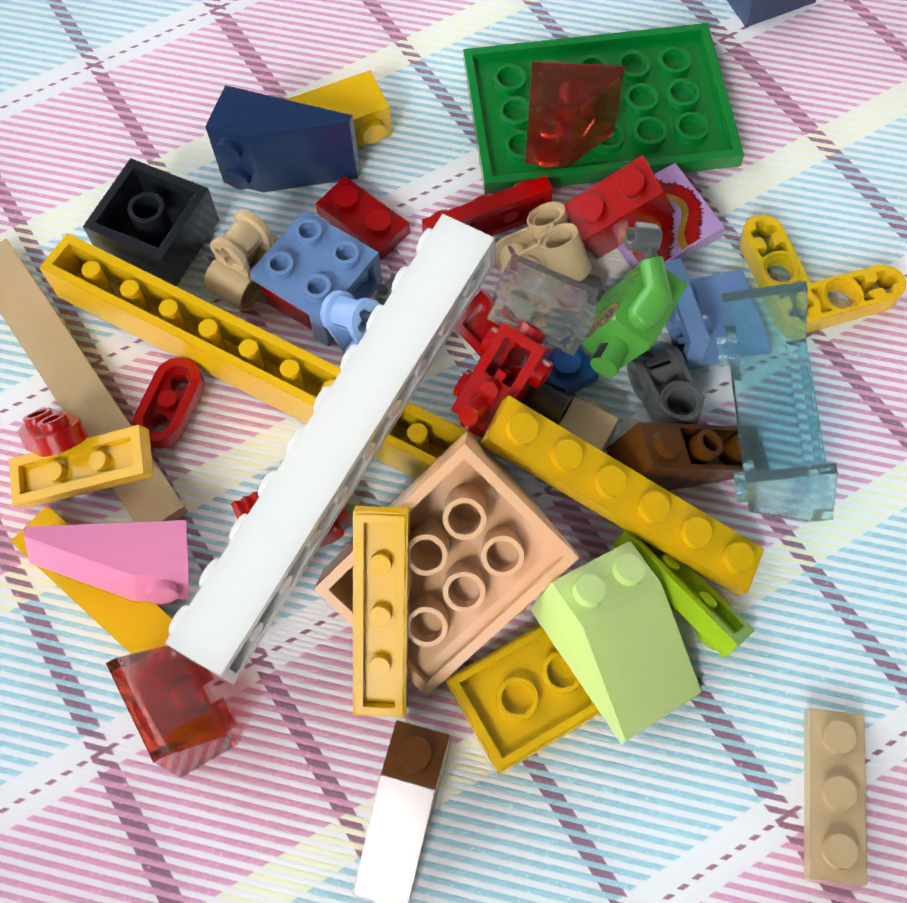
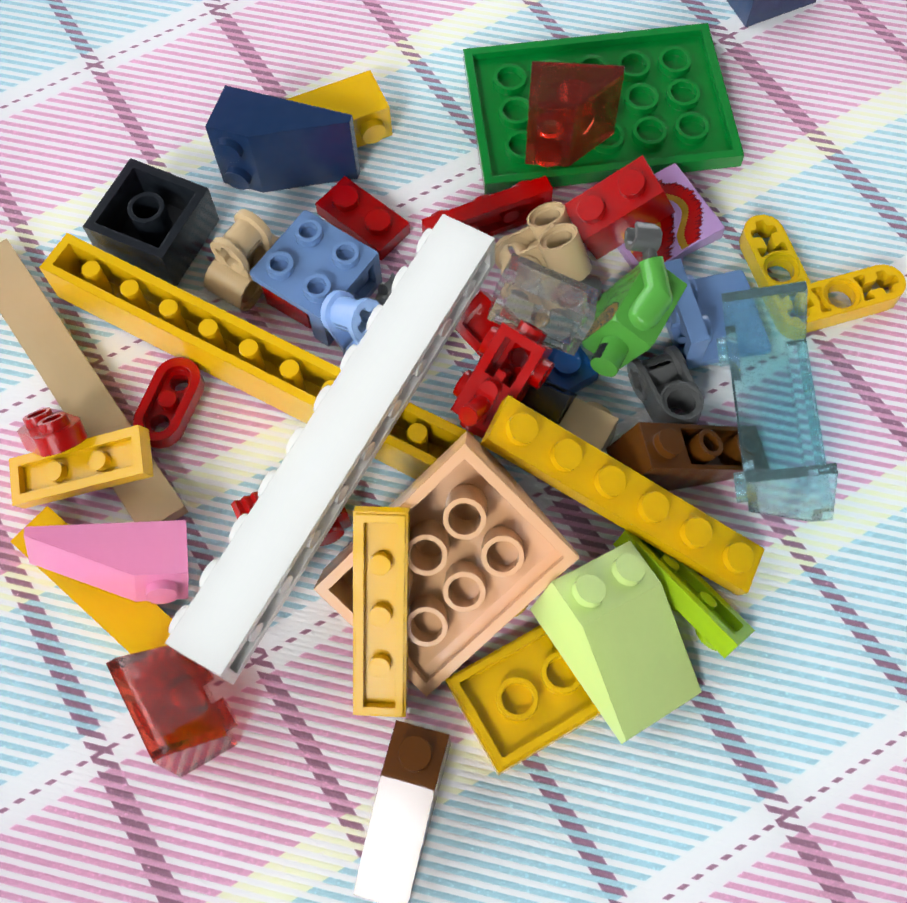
(835, 797): tan plate -> none

